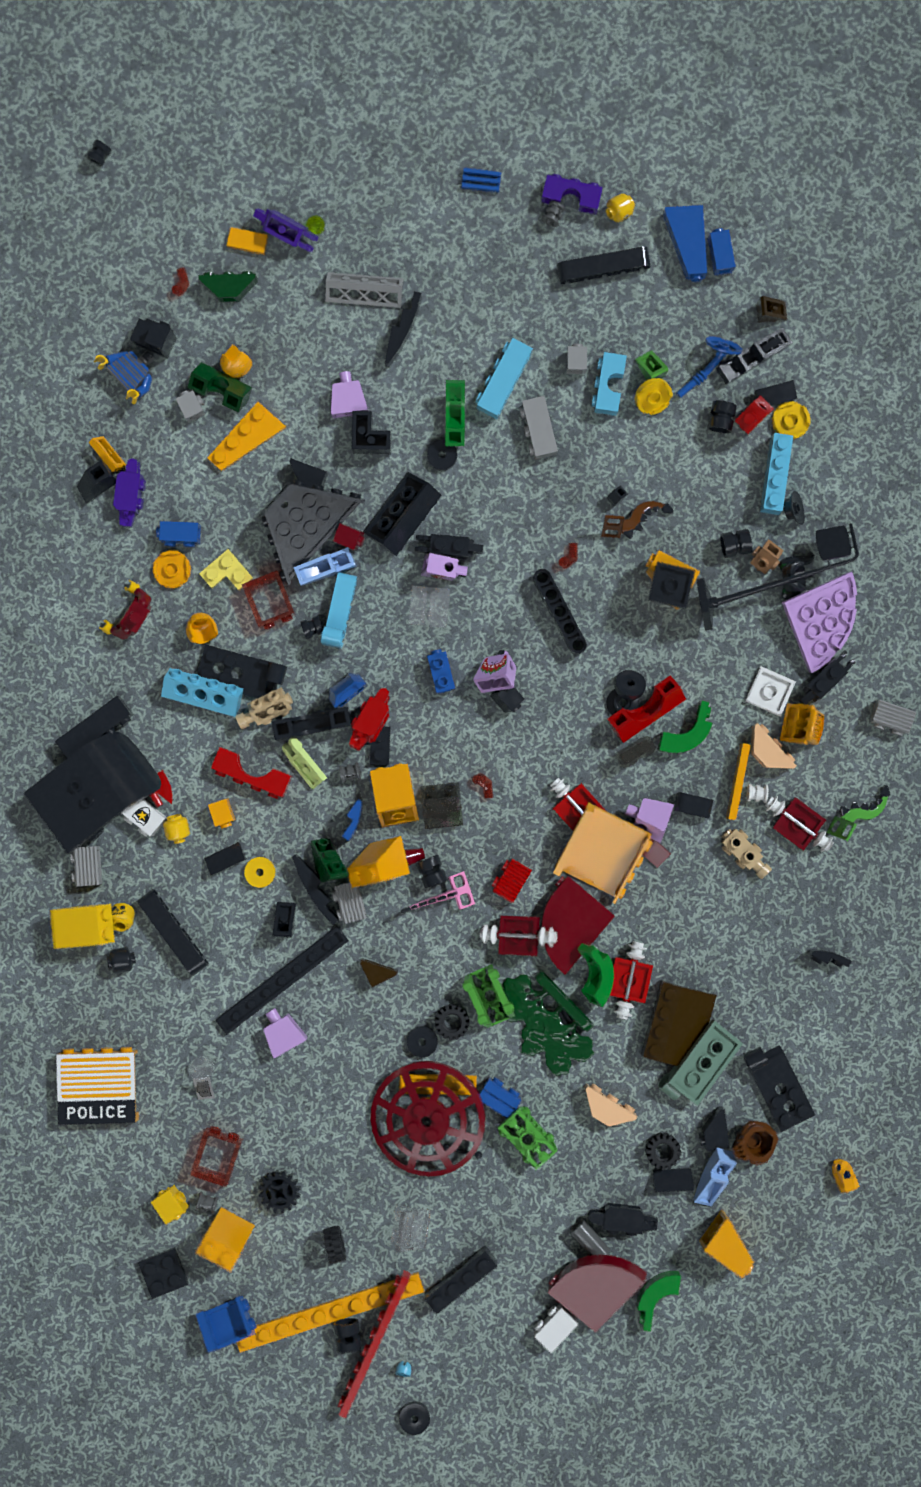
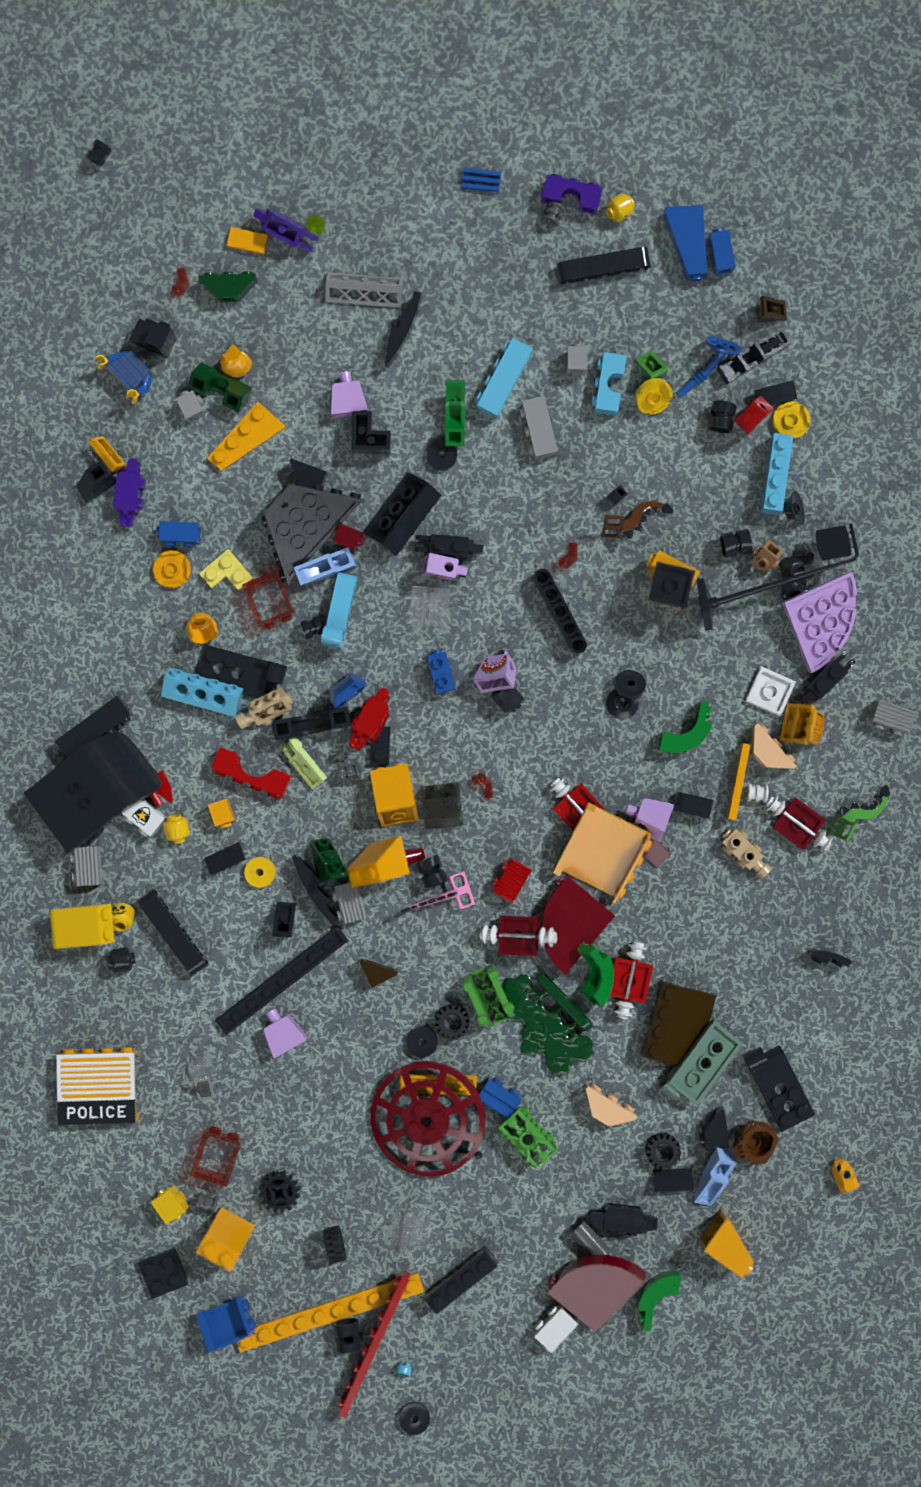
(133, 616): dark red torso -> none
(355, 814): blue slope -> none
(630, 722): red arch -> none
(639, 749): clear smoke brick -> none

